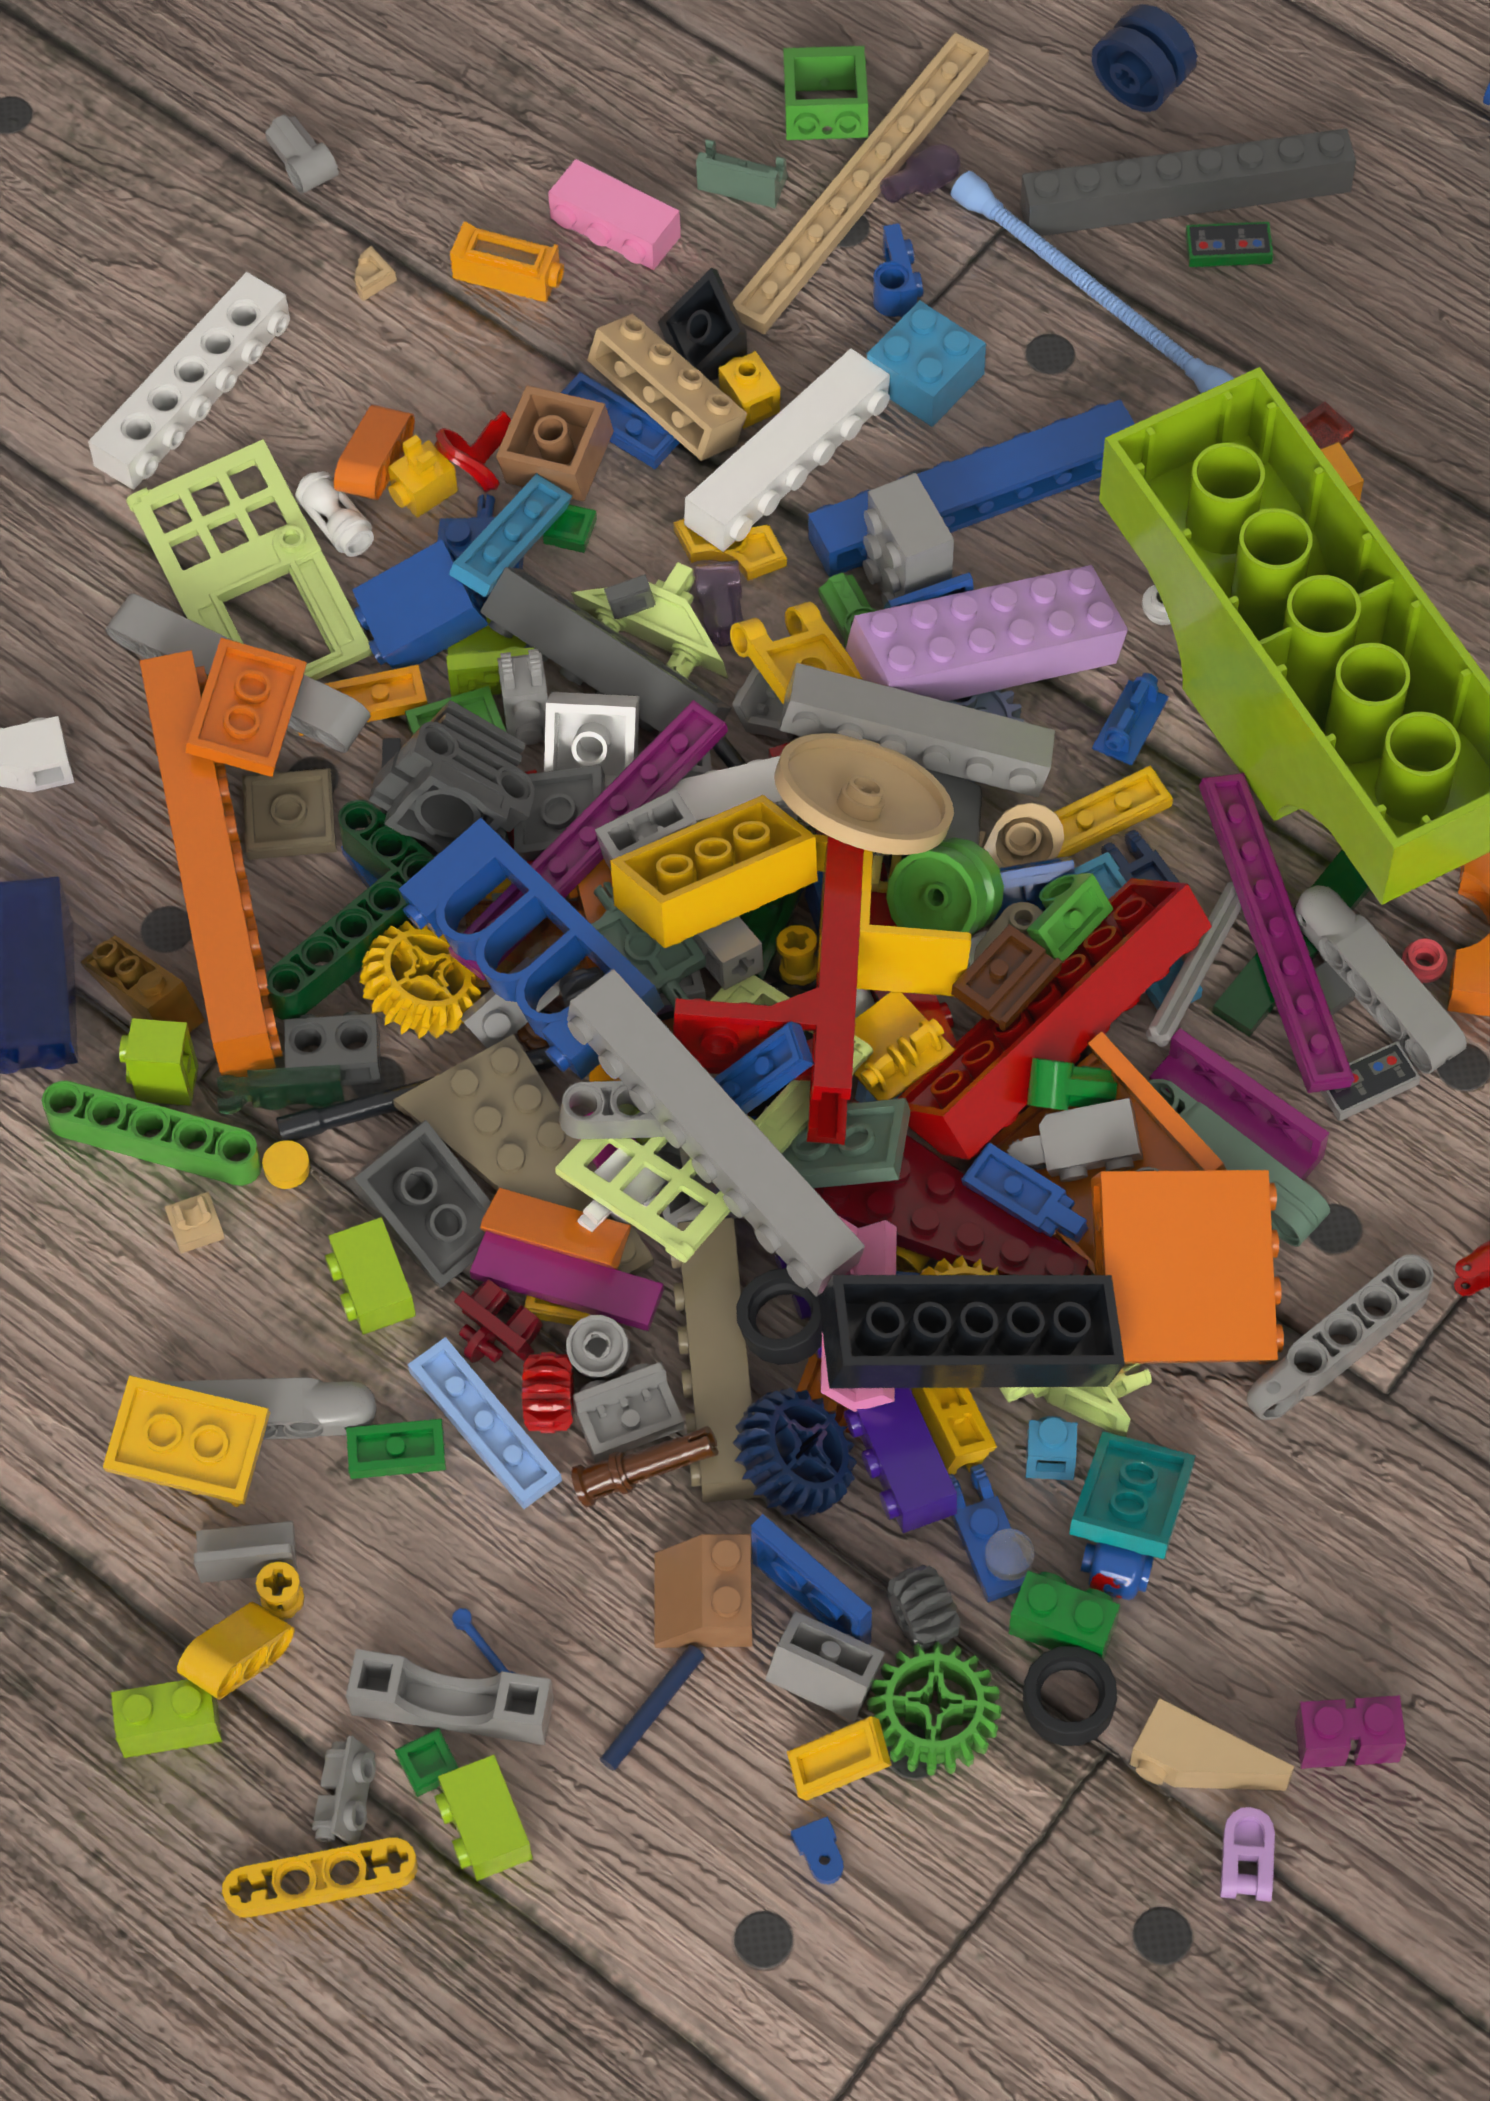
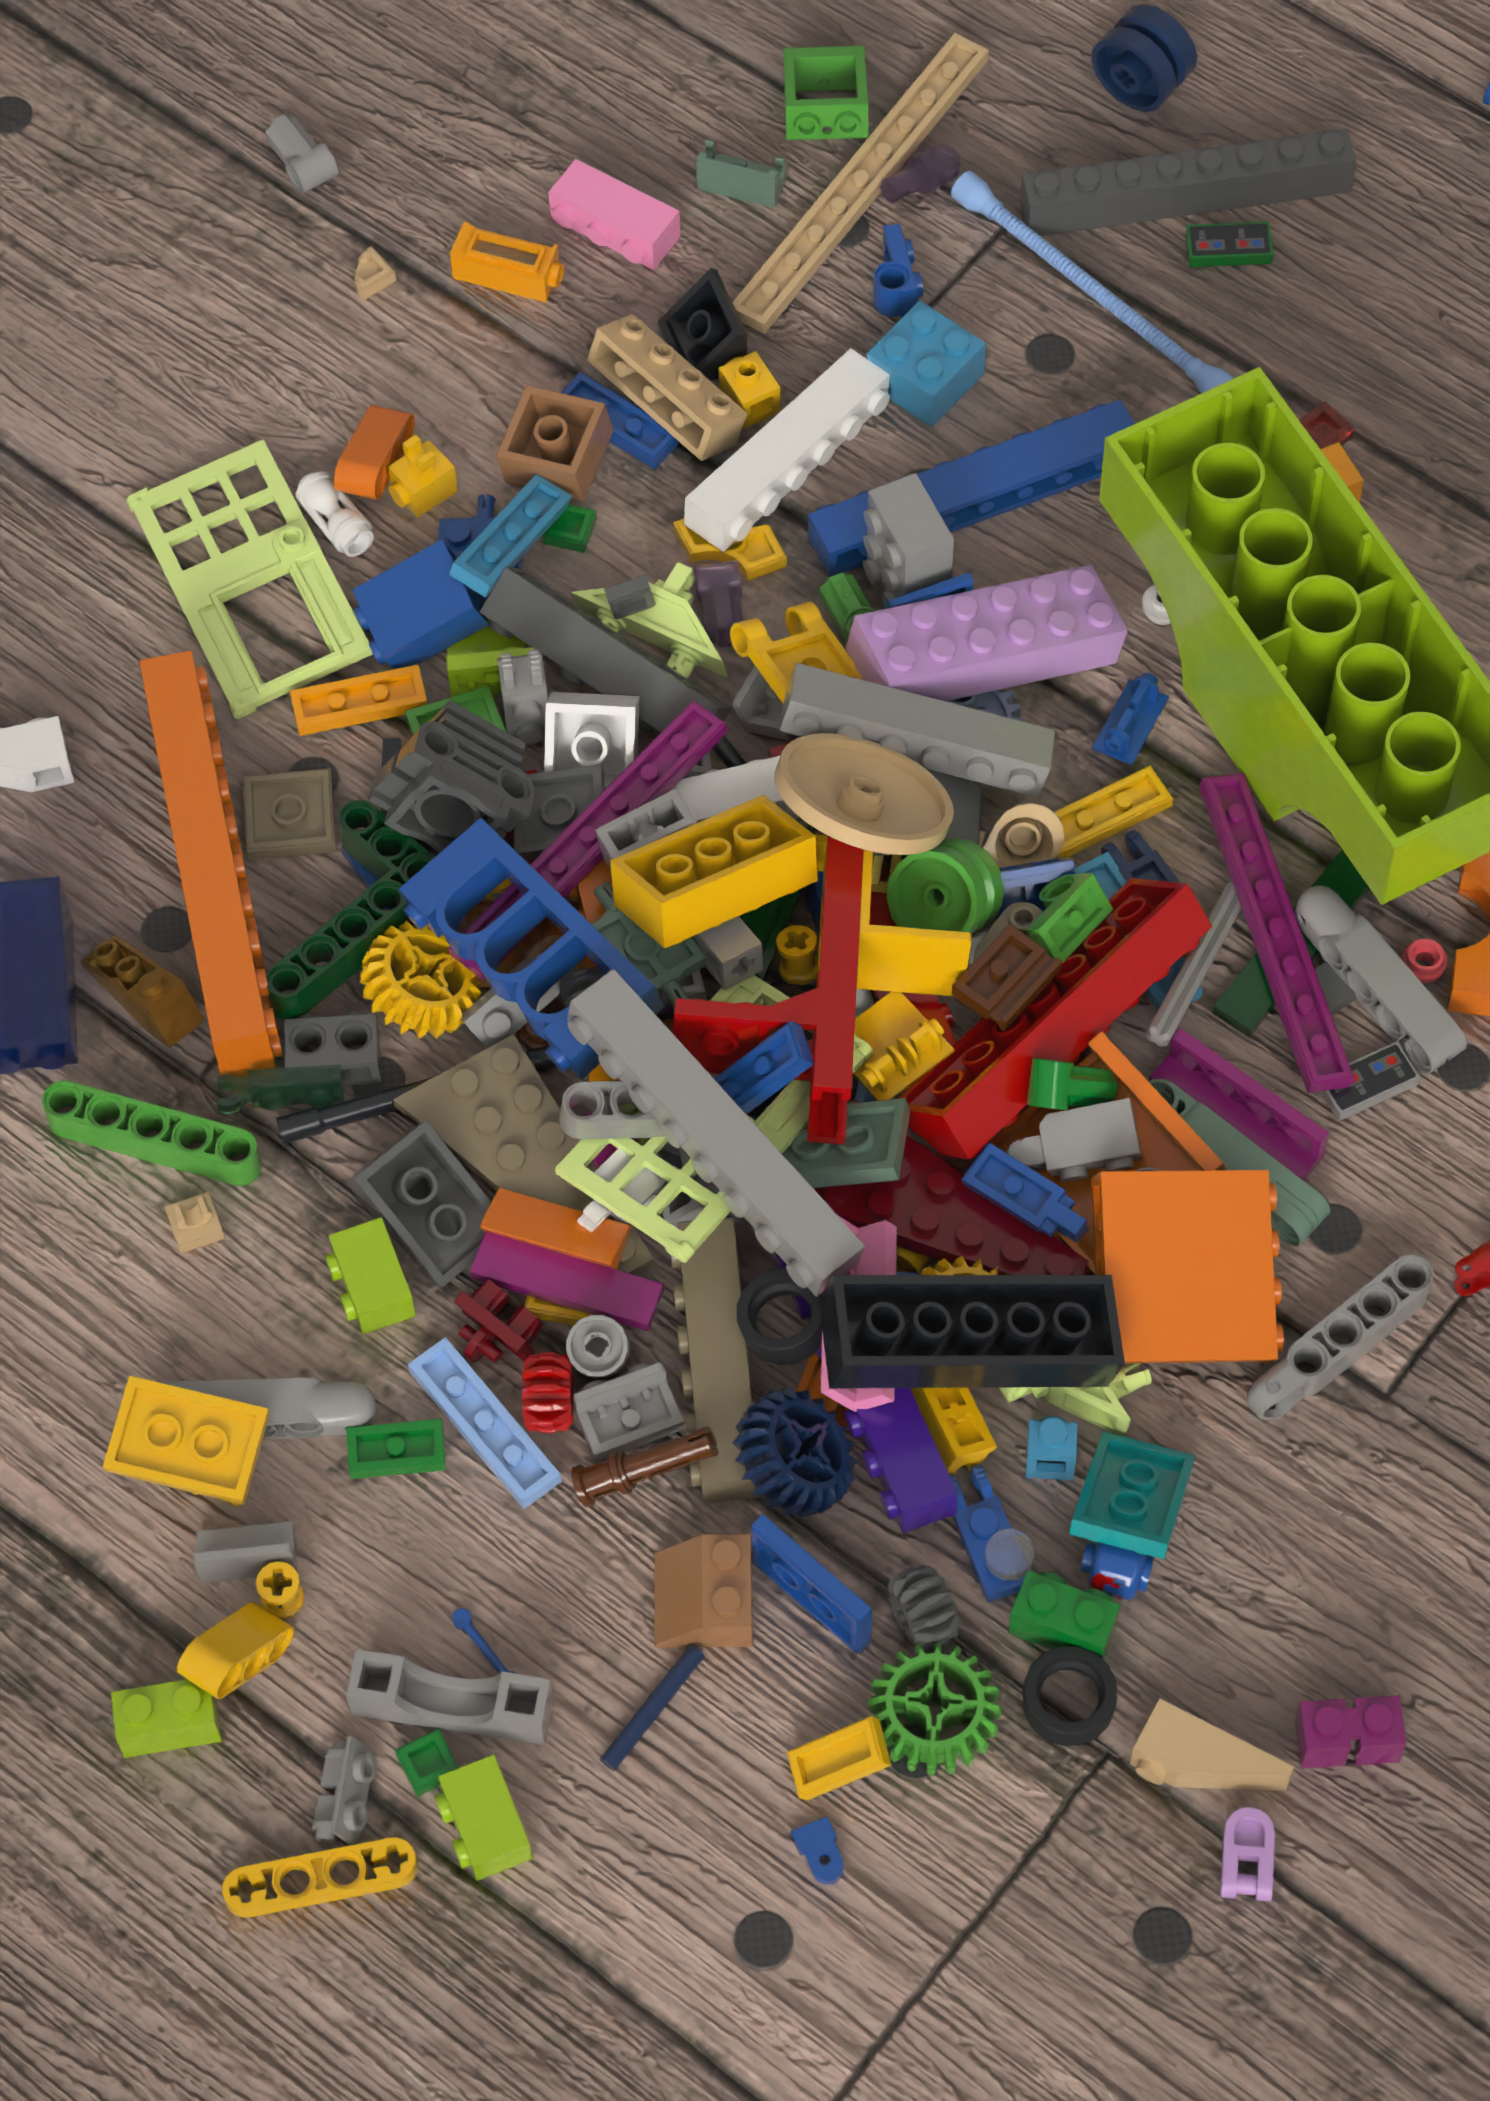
(157, 632): light grey beam -> none
(160, 1061): lime brick -> none
(189, 381): white brick -> none
(246, 707): orange plate -> none
(286, 1164): yellow tile -> none
(474, 457): red piece -> none
(824, 1666): light grey brick -> none

